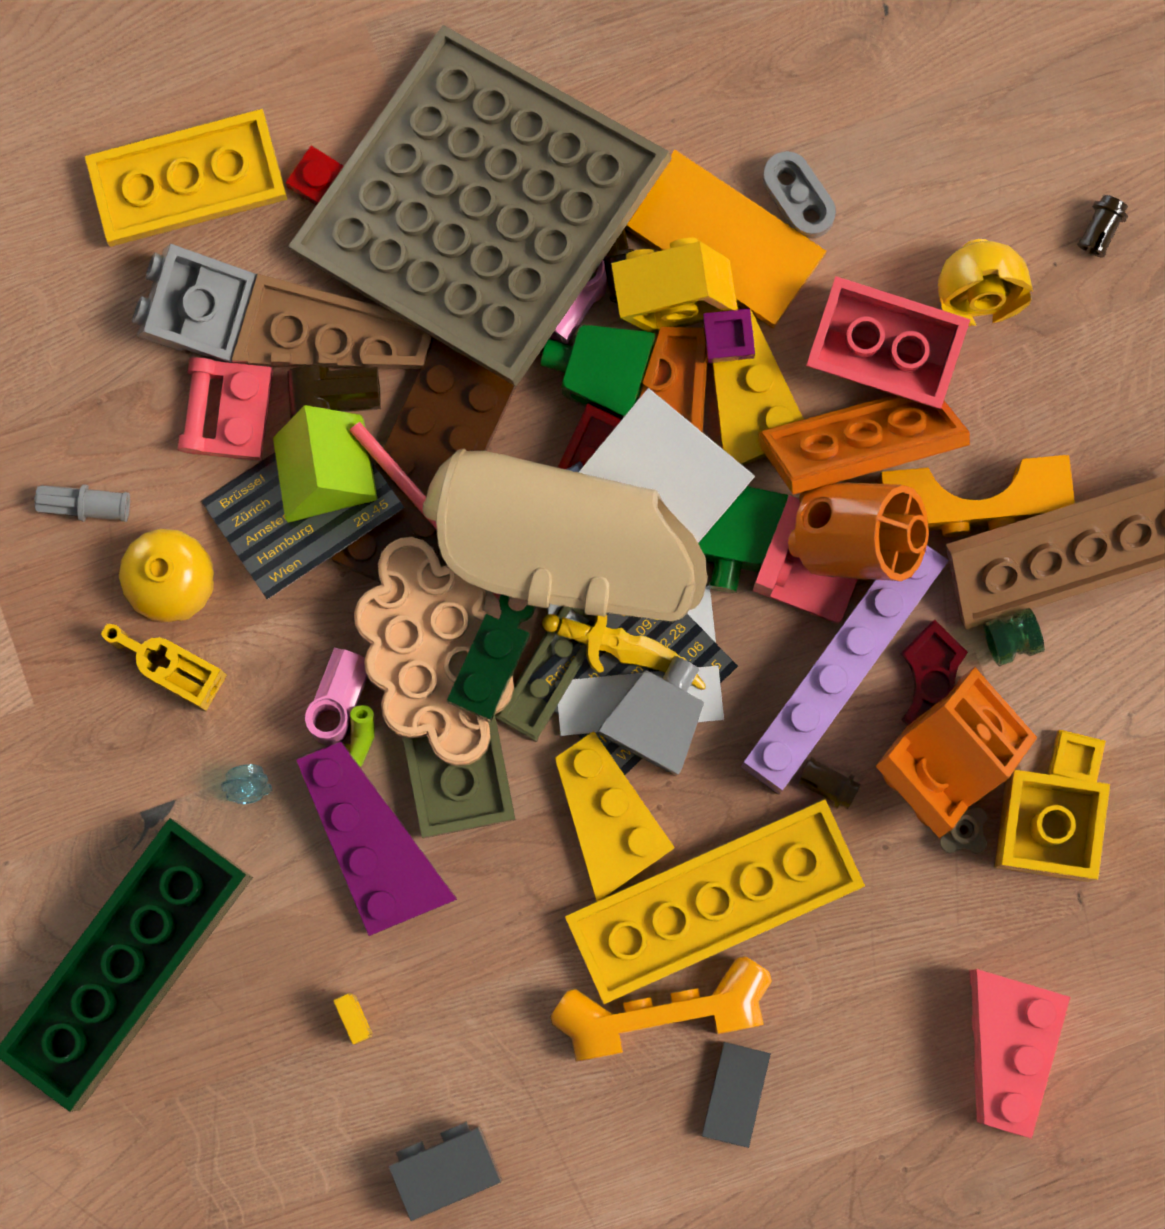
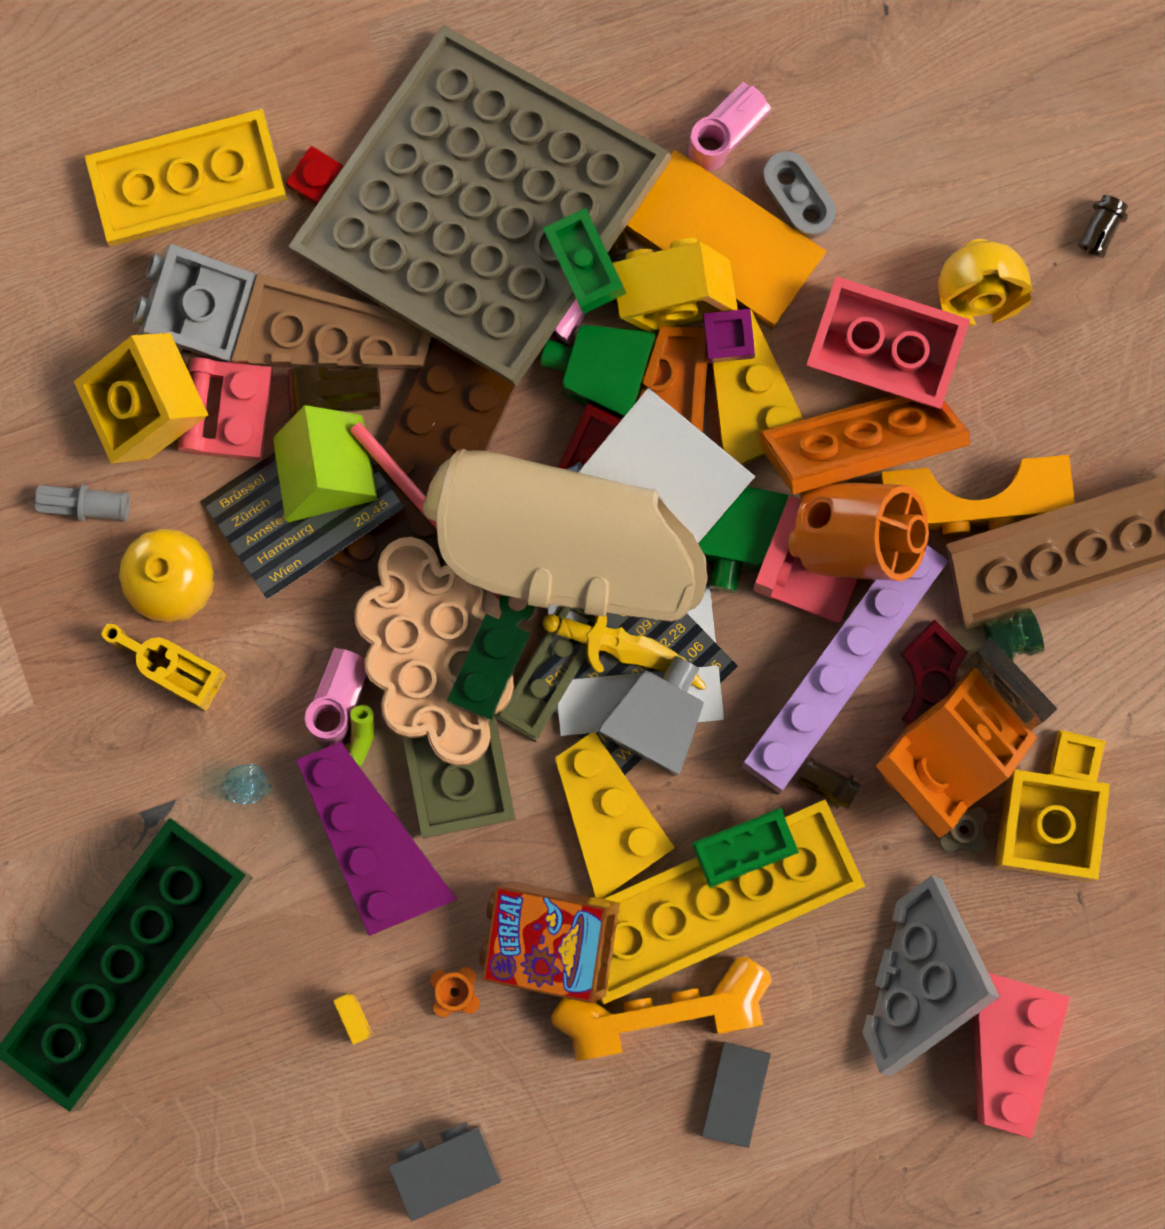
(140, 397): none -> yellow brick
(445, 1002): none -> orange plate
(549, 941): none -> brick
(584, 260): none -> green plate
(728, 126): none -> bright pink piece
(745, 848): none -> green plate
(926, 979): none -> light grey plate
(1012, 684): none -> clear smoke tile

